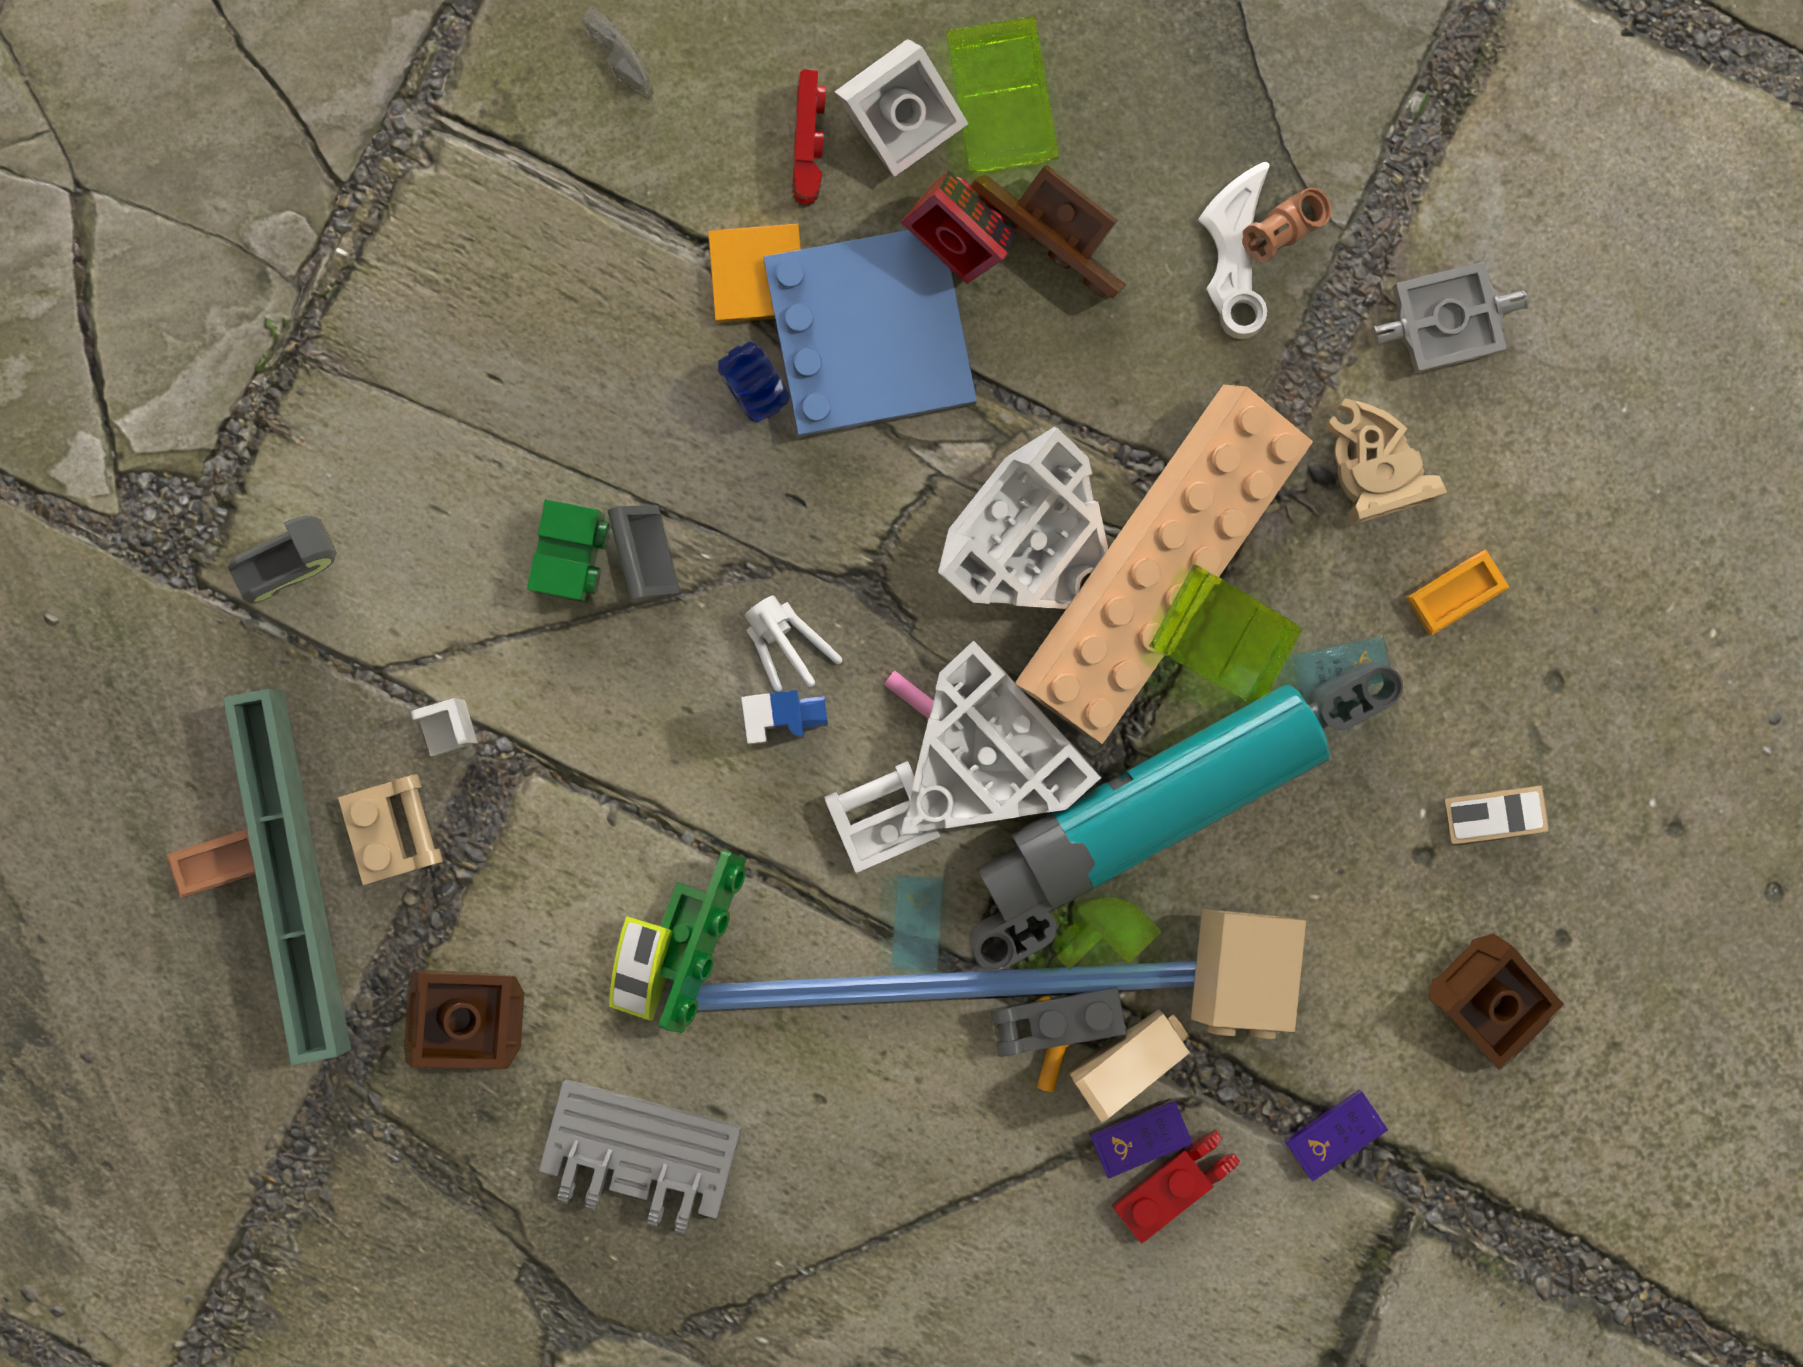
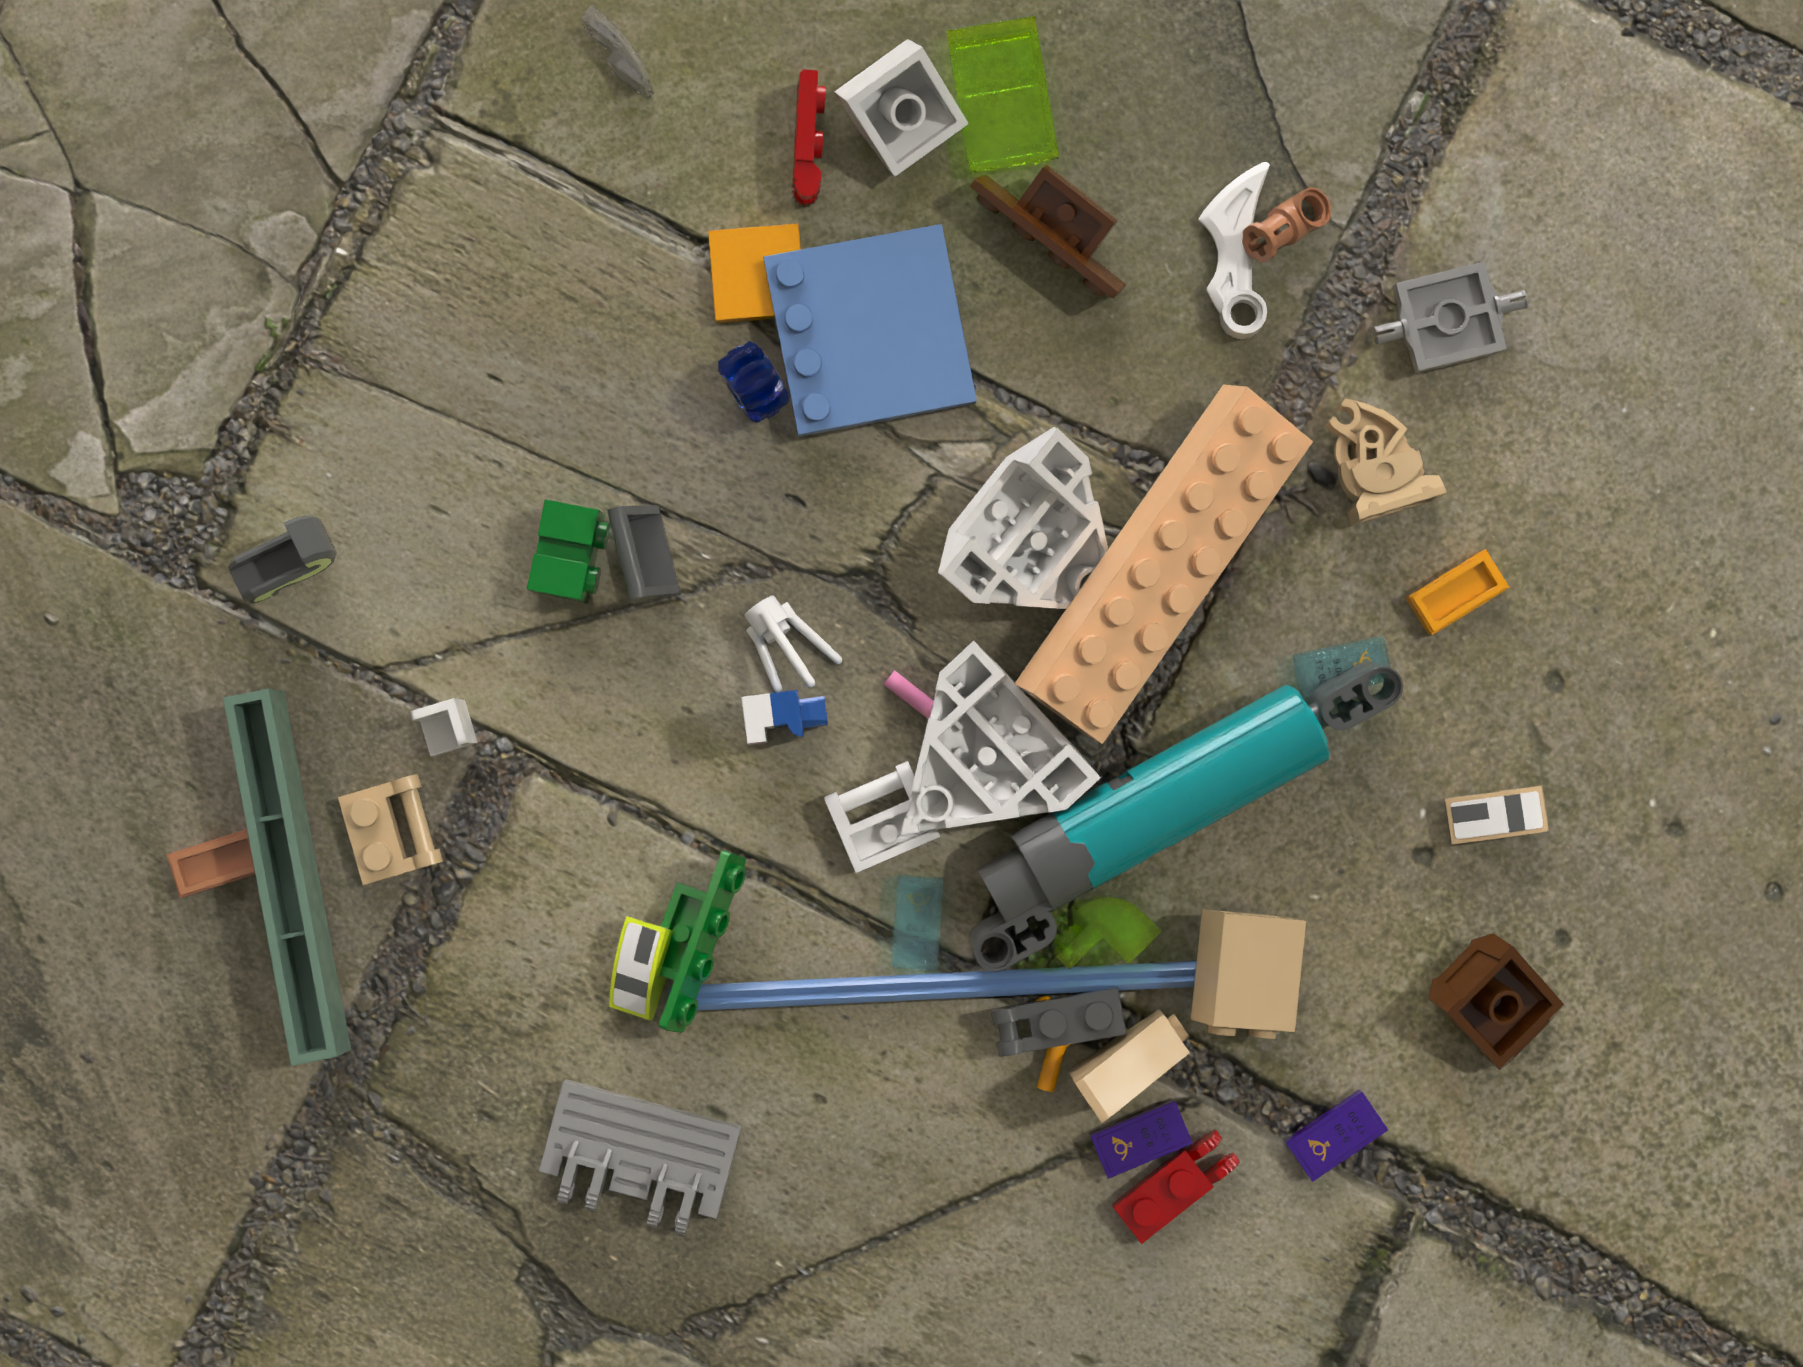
(462, 1020): reddish brown slope -> none
(959, 228): red slope -> none
(1226, 635): clear neon green piece -> none

